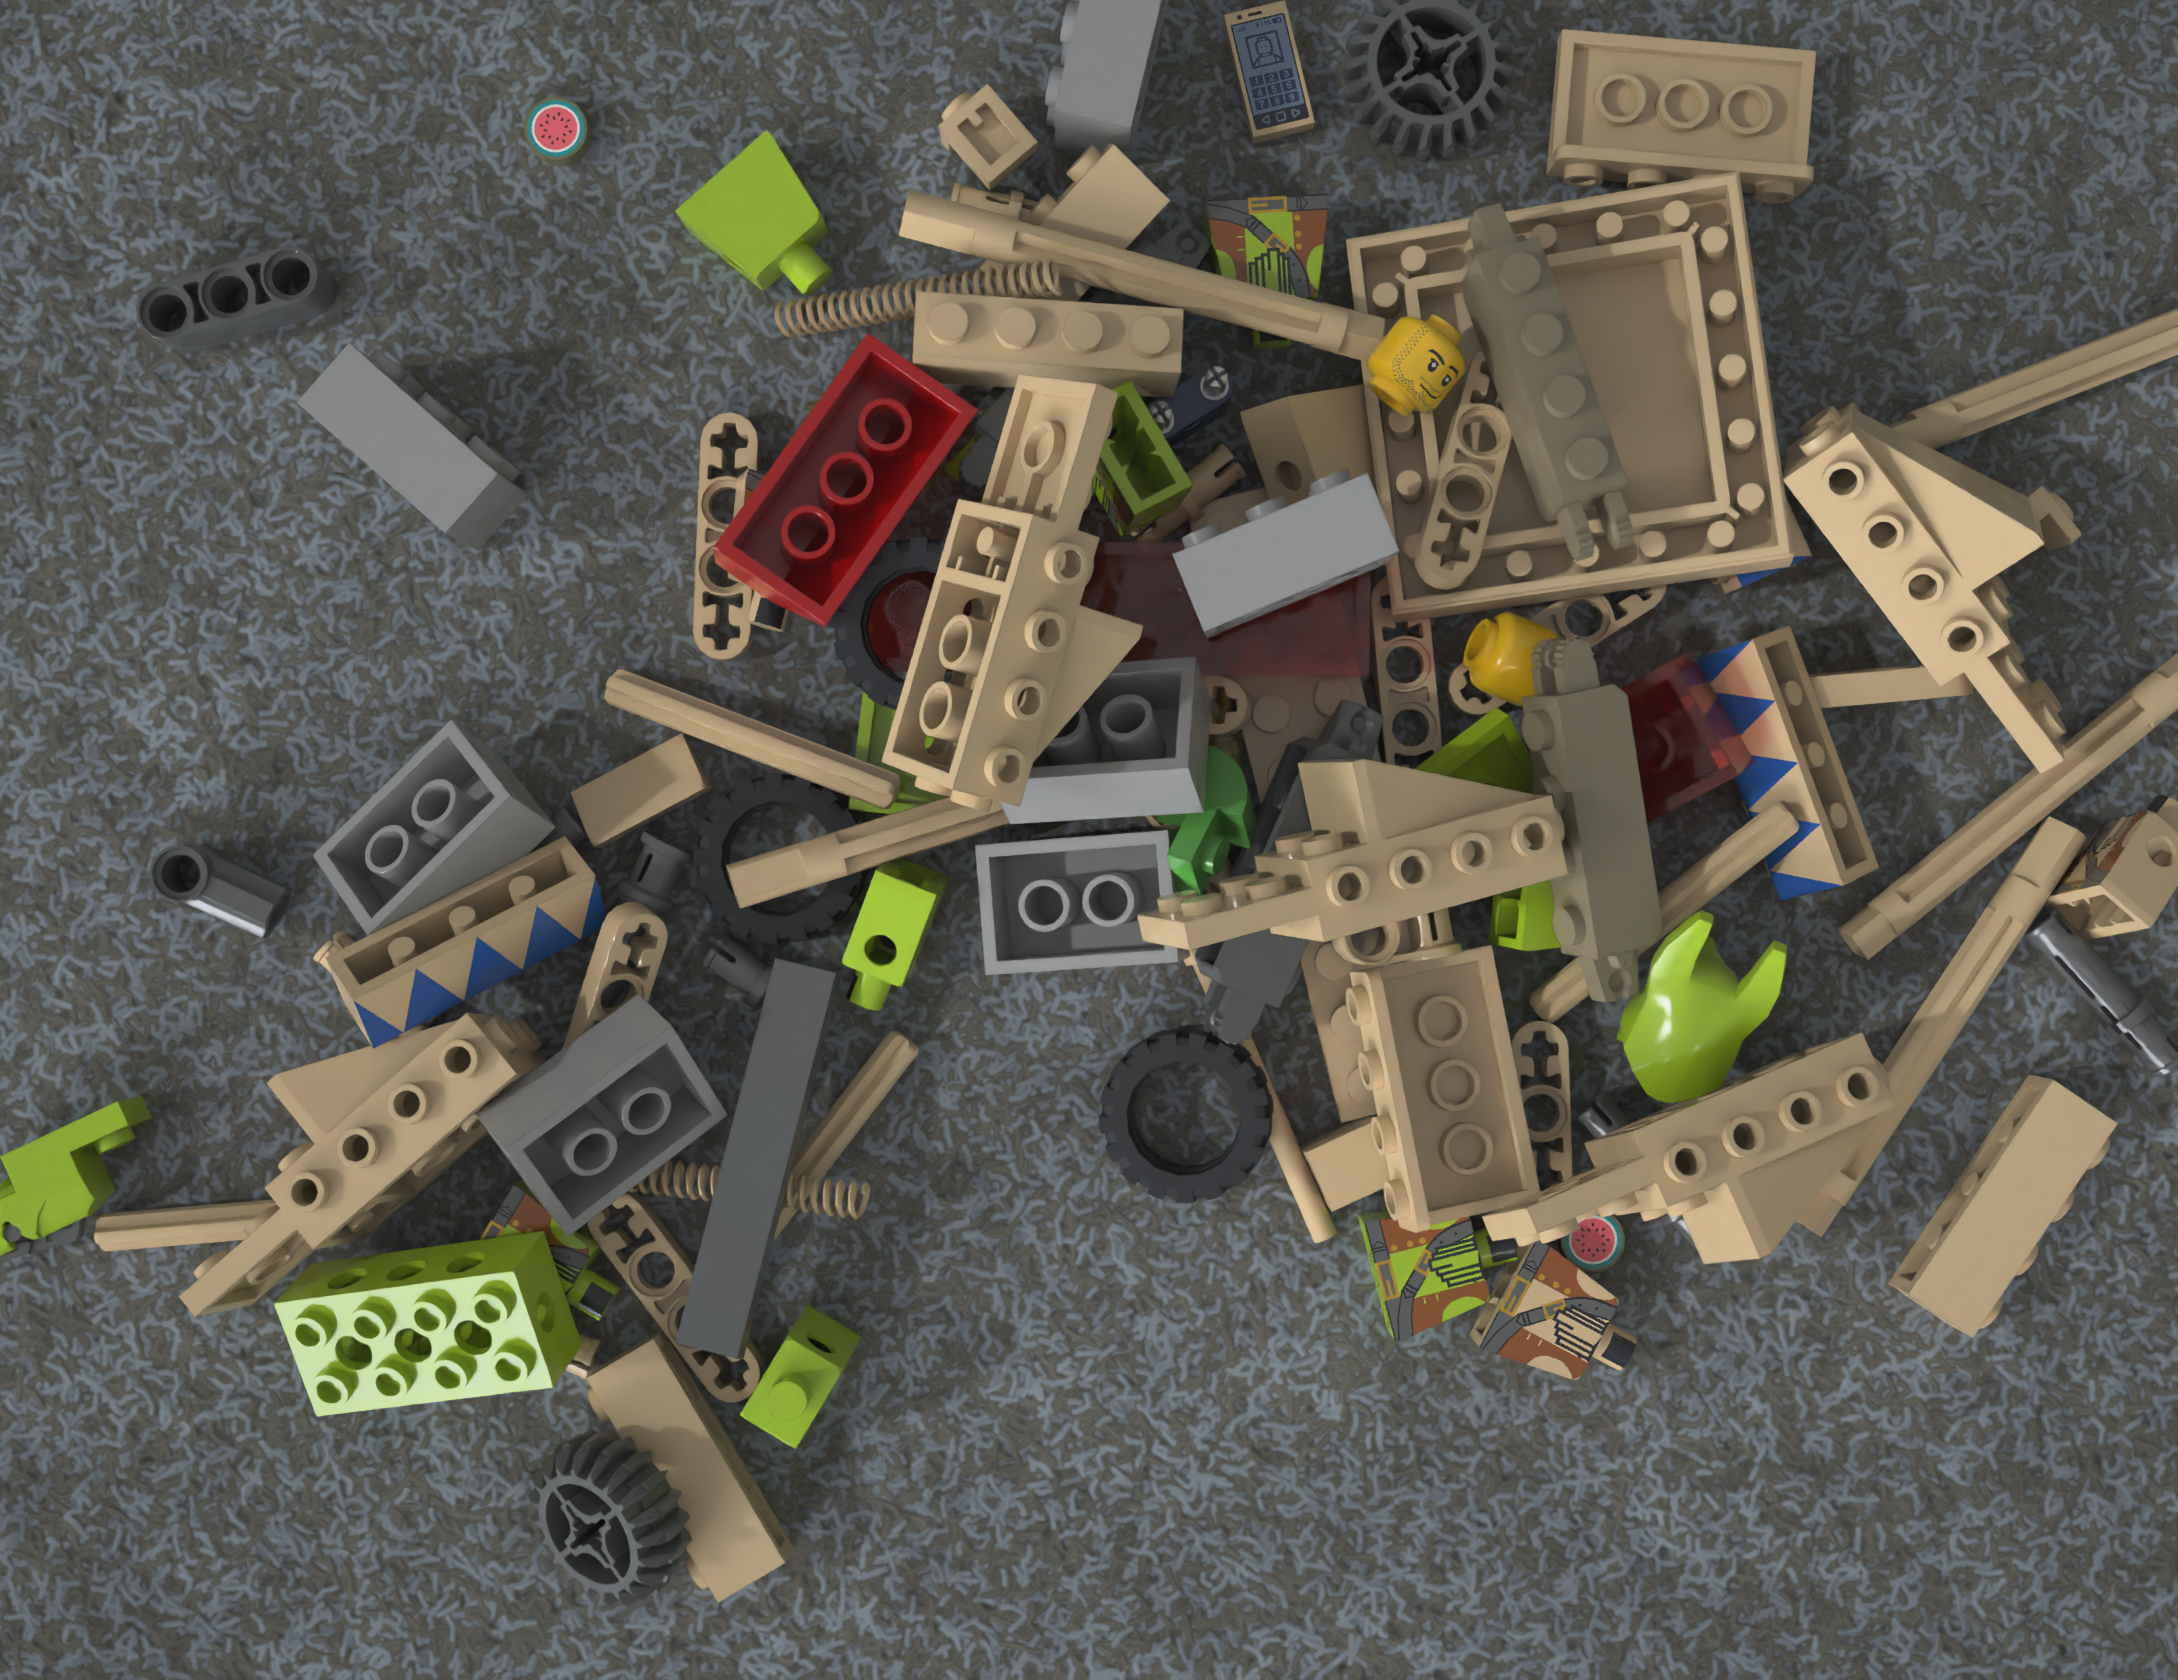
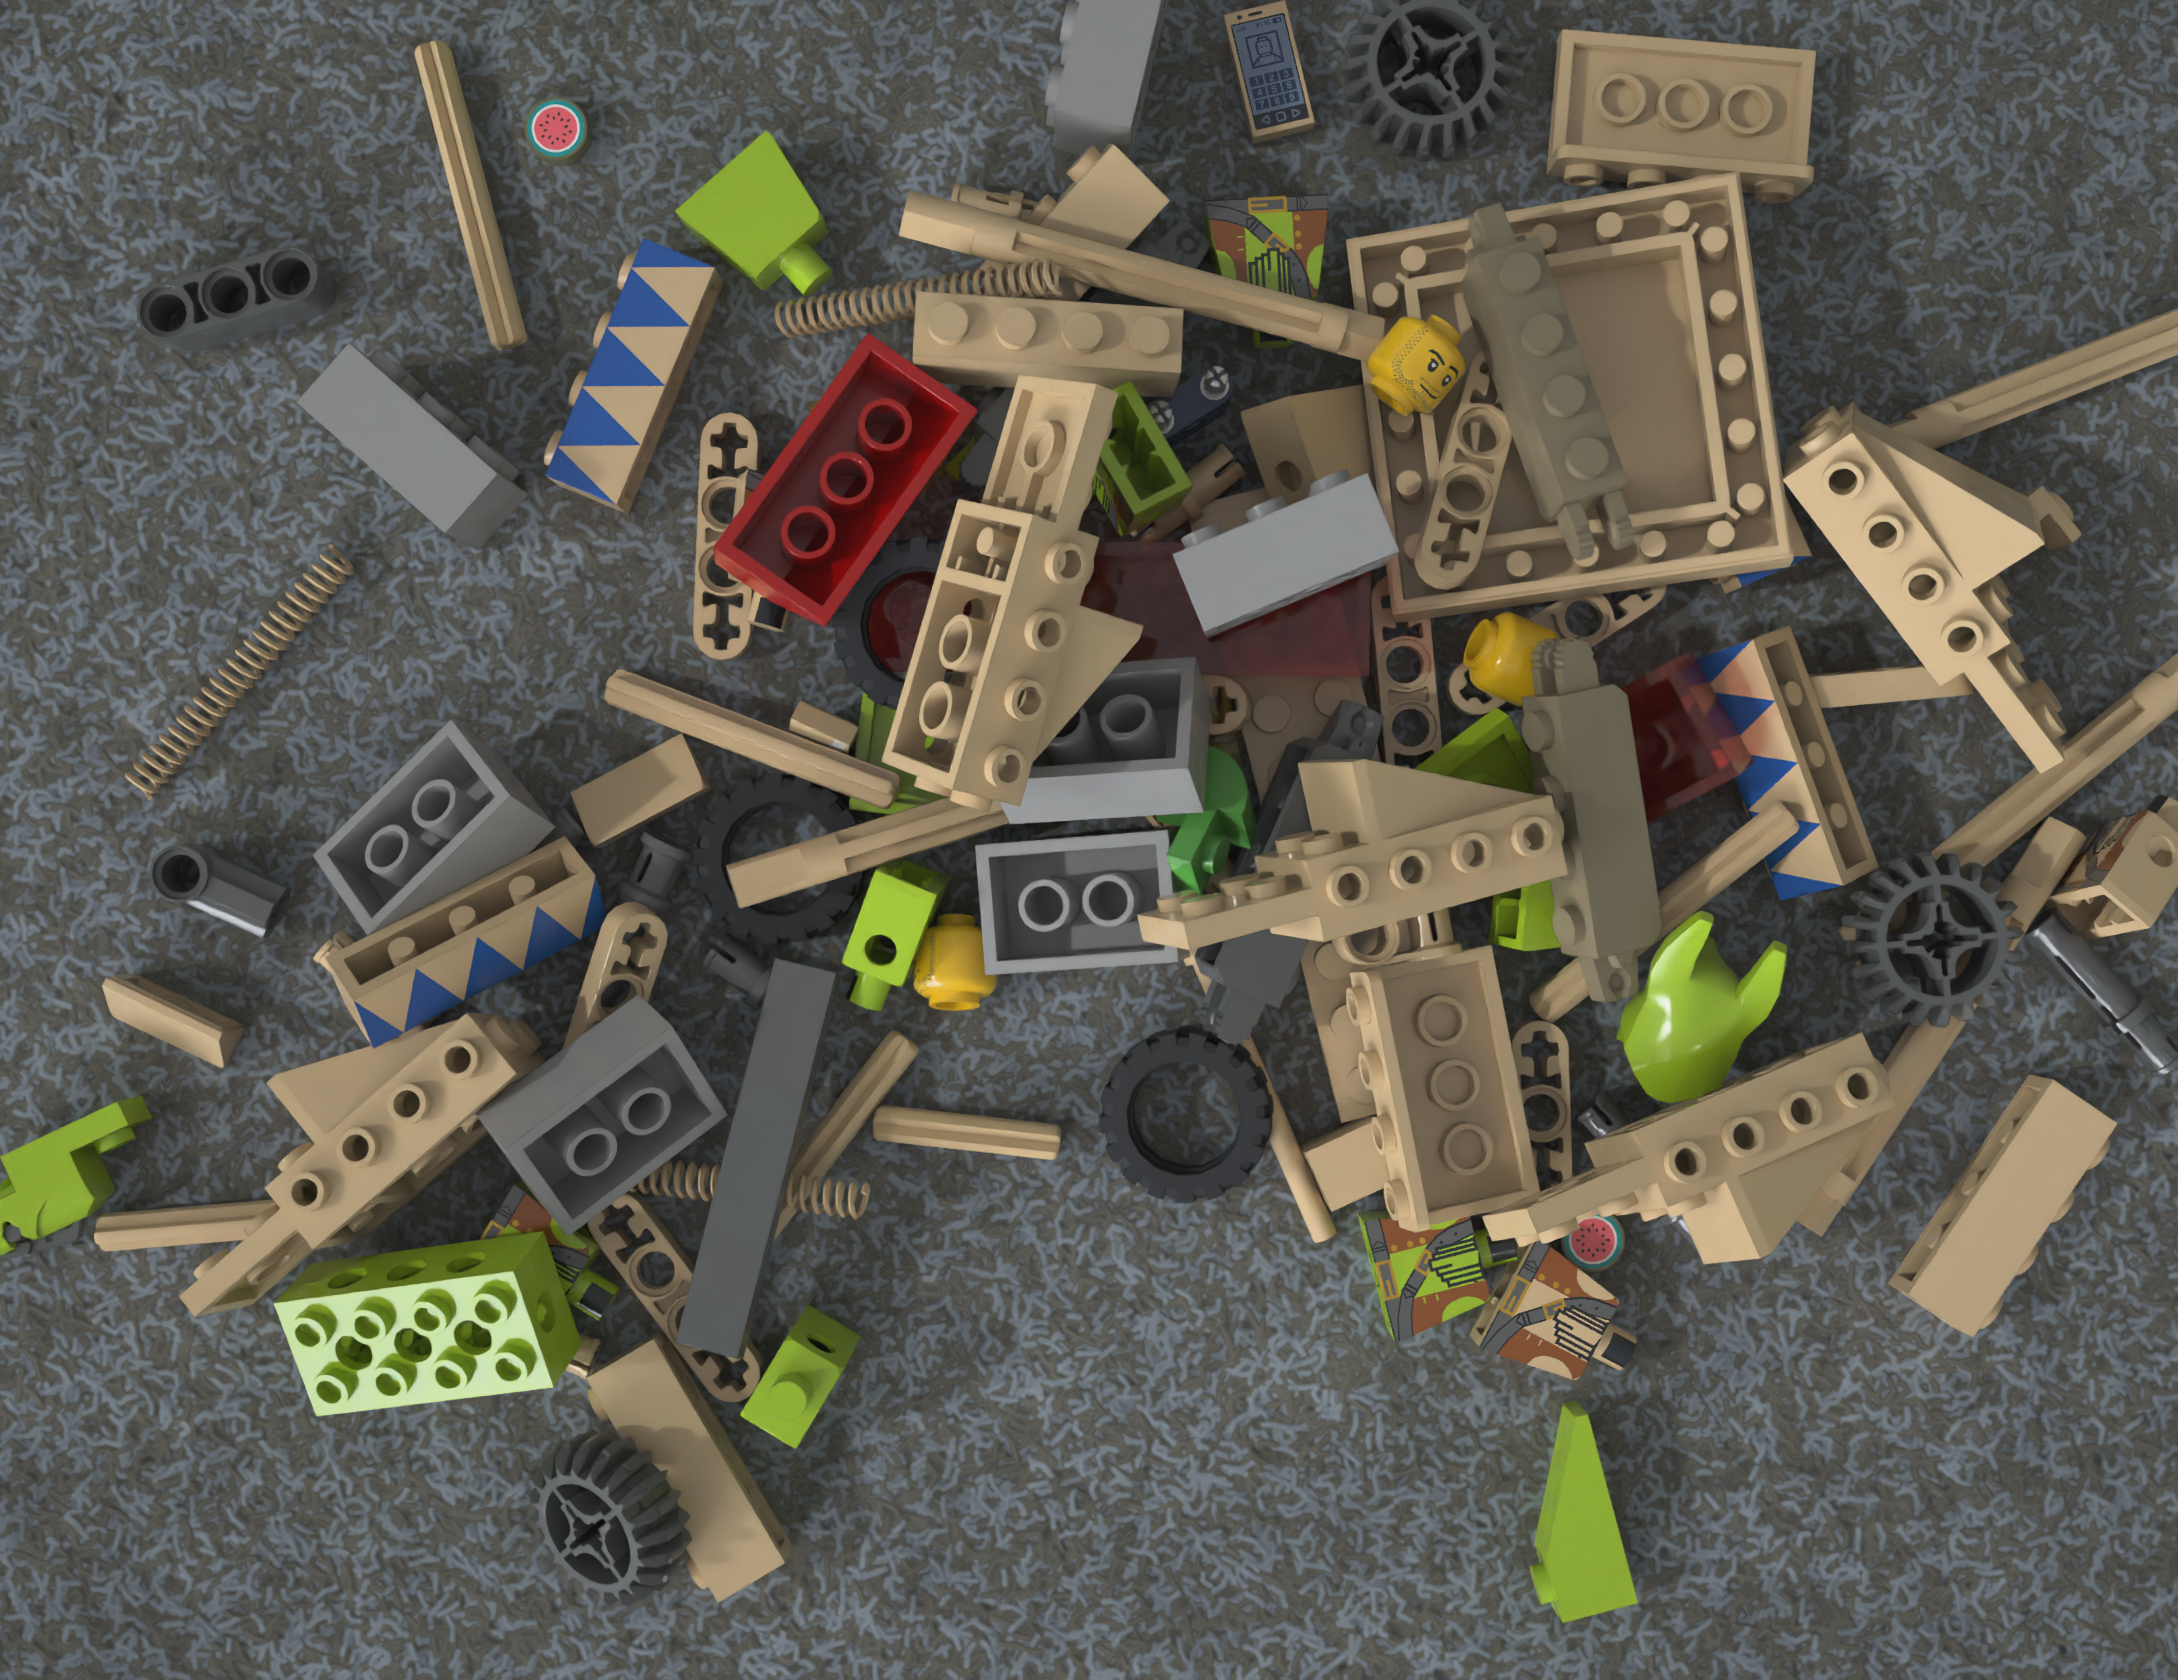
(172, 1018): none -> tan slope
(289, 627): none -> tan piece
(470, 195): none -> tan axle
(633, 376): none -> tan brick
(823, 728): none -> tan tile
(952, 965): none -> yellow head
(966, 1132): none -> tan axle
(986, 135): tan bracket -> none
(1577, 1531): none -> lime slope
(1936, 963): none -> dark grey gear

